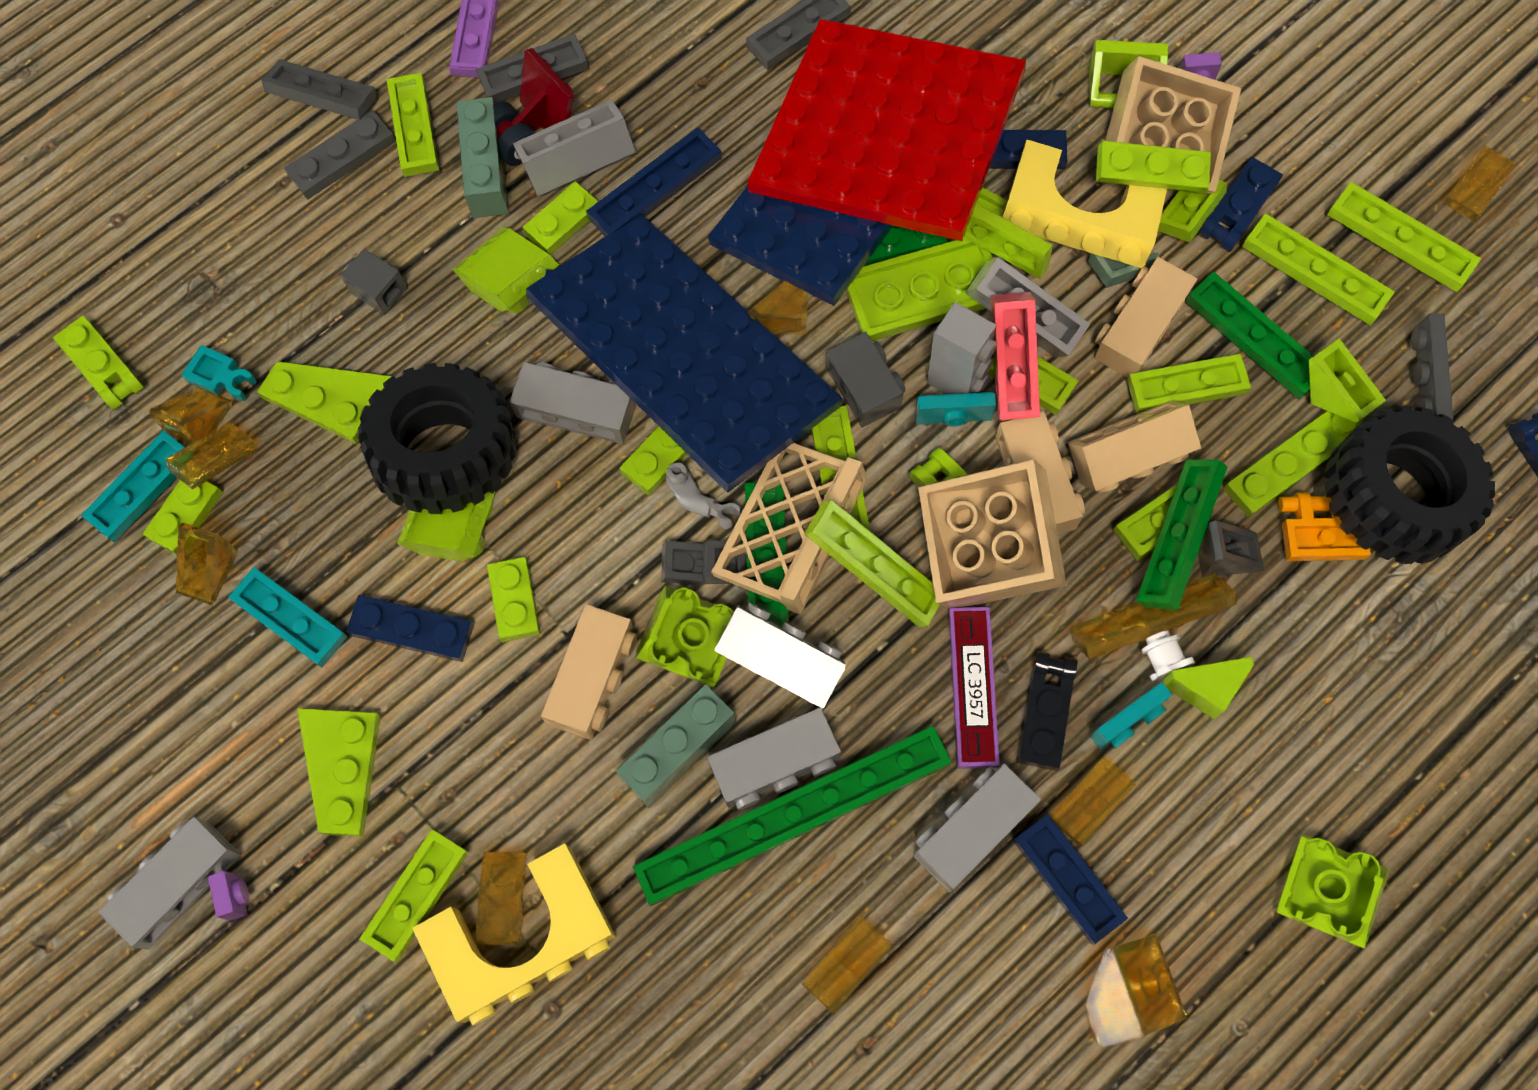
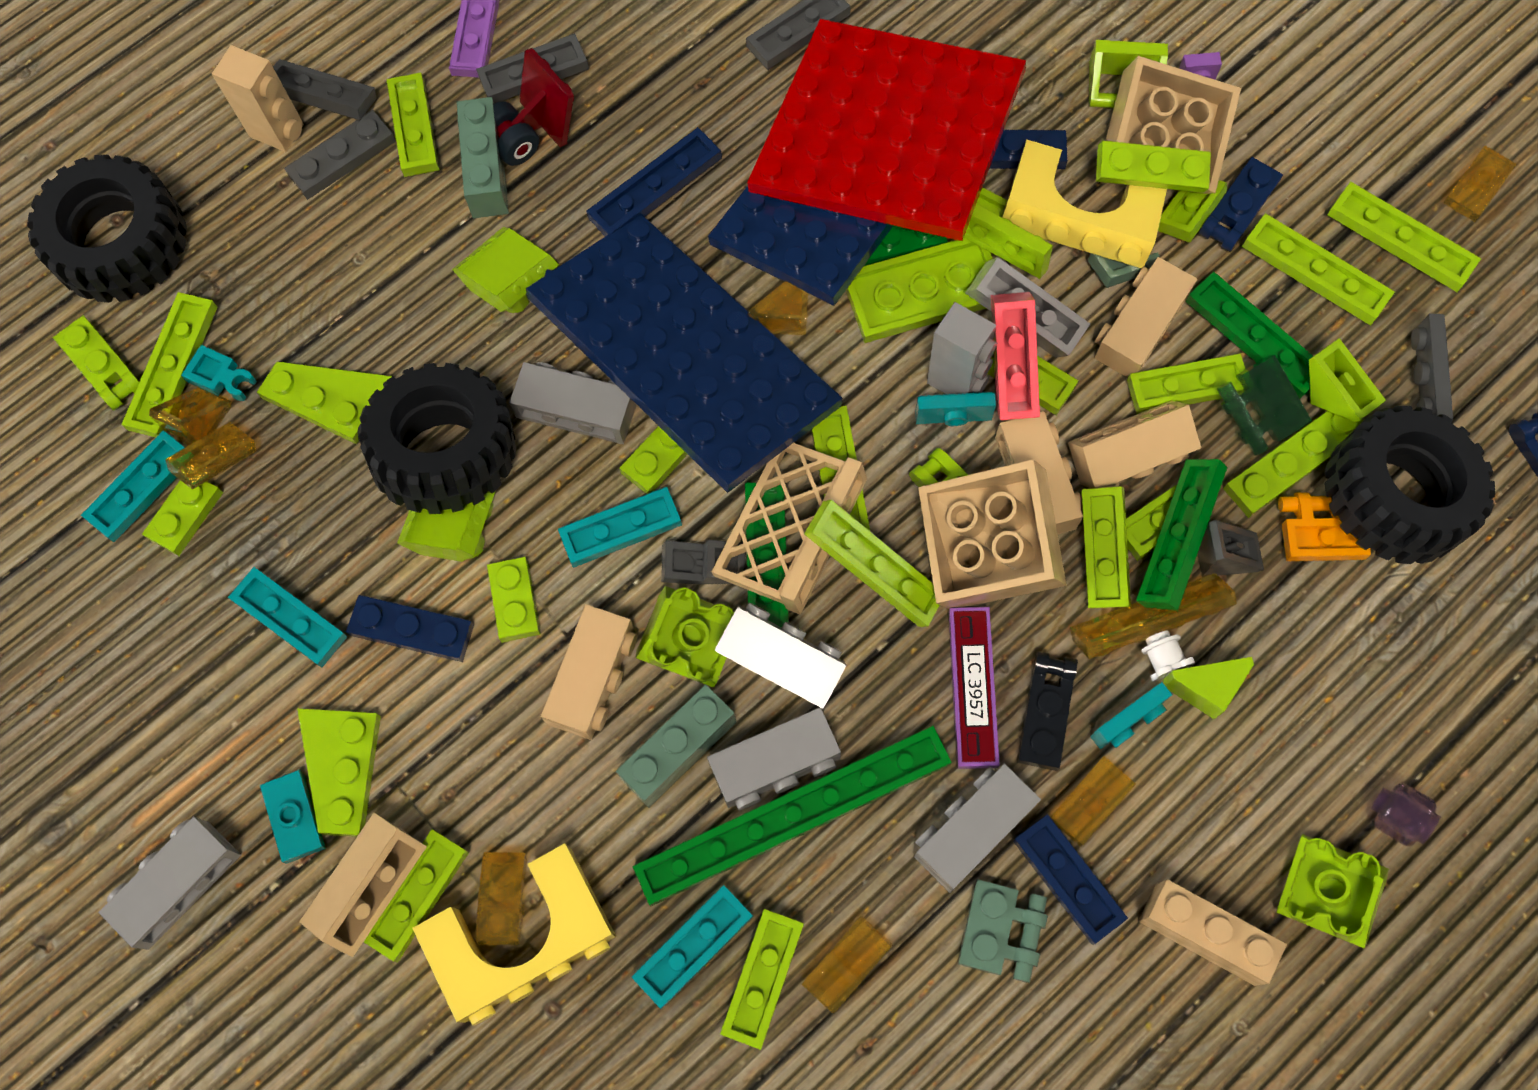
(83, 197): none -> black tyre
(173, 351): none -> lime plate
(202, 563): clear yellow slope -> none
(228, 895): medium lavender plate -> none
(258, 98): none -> tan brick
(292, 816): none -> teal plate
(362, 885): none -> tan brick
(373, 281): dark grey brick -> none
(560, 218): lime plate -> none
(574, 147): light grey brick -> none
(620, 527): none -> teal plate
(692, 500): light grey arm -> none
(692, 947): none -> teal plate
(762, 979): none -> lime plate
(865, 379): dark grey brick -> none
(989, 929): none -> sand green plate
(1106, 547): none -> lime plate
(1133, 993): clear yellow slope -> none
(1212, 933): none -> tan brick
(1273, 399): none -> clear green plate
(1405, 814): none -> head

